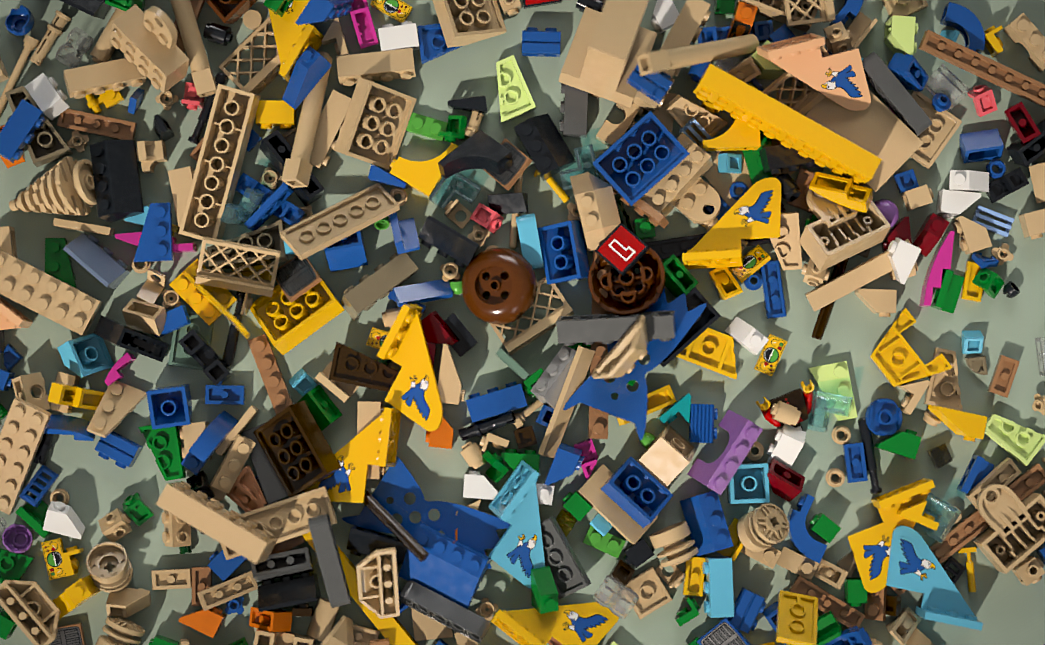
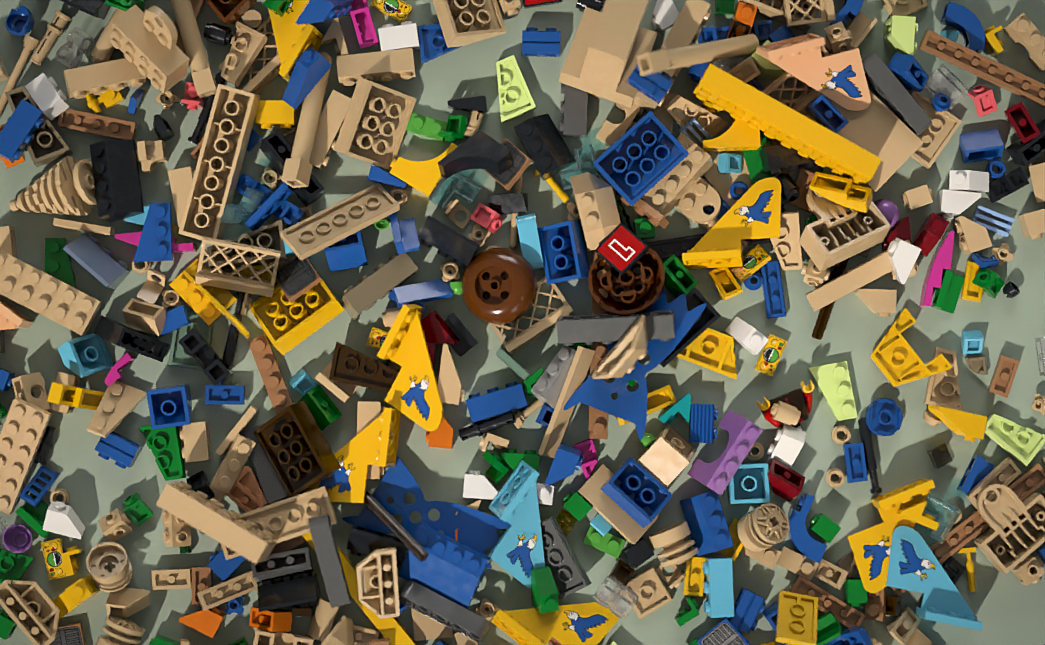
(11, 357): blue tile -> none
(69, 426): blue slope -> none
(72, 143): tan plate -> none
(209, 442): blue arch -> none
(243, 52): none -> tan wing
(473, 455): tan brick -> none
(525, 437): dark brown plate -> none
(823, 405): clear light blue brick -> none
(826, 114): none -> blue brick
(901, 443): green slope -> none
(906, 181): blue plate -> none
(916, 391): tan slope -> none

